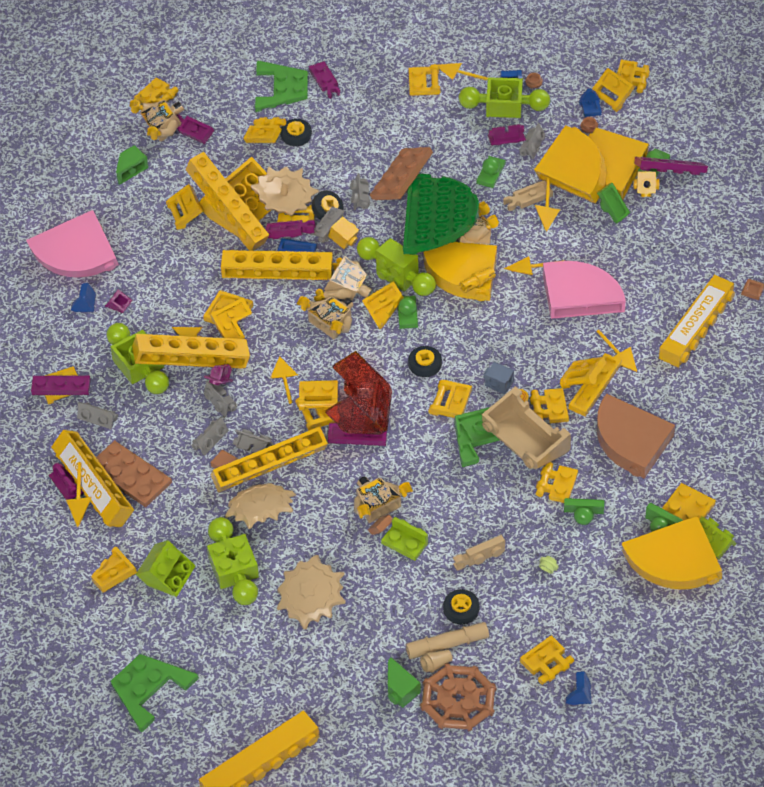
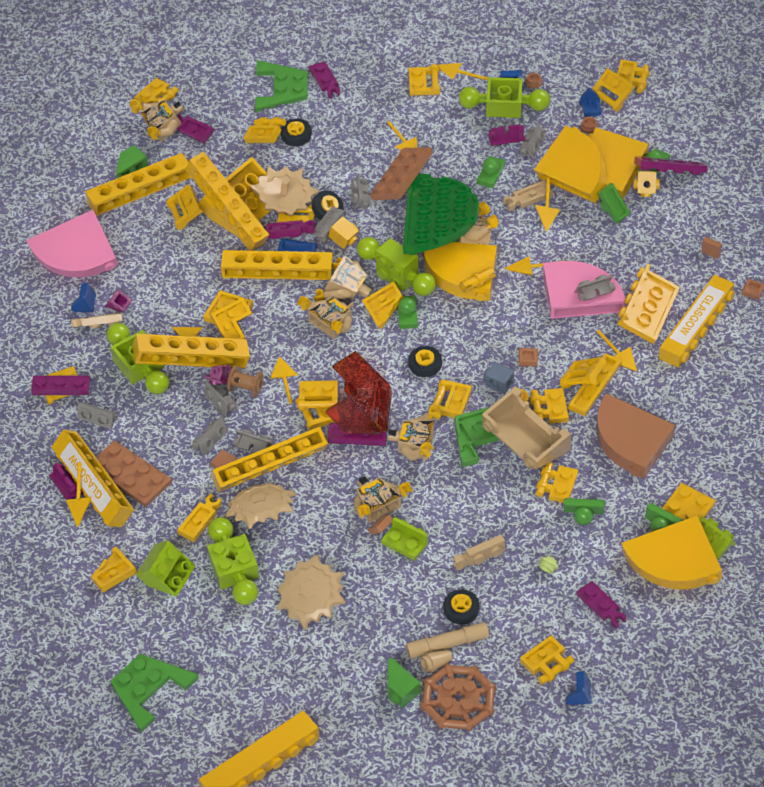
(95, 321): none -> tan plate
(137, 184): none -> yellow brick
(199, 519): none -> yellow plate
(246, 382): none -> medium nougat hose
(412, 143): none -> yellow piece
(416, 435): none -> torso
(528, 356): none -> nougat tile
(587, 289): none -> light grey hinge
(601, 603): none -> magenta plate
(647, 304): none -> yellow bracket
(711, 247): none -> nougat tile

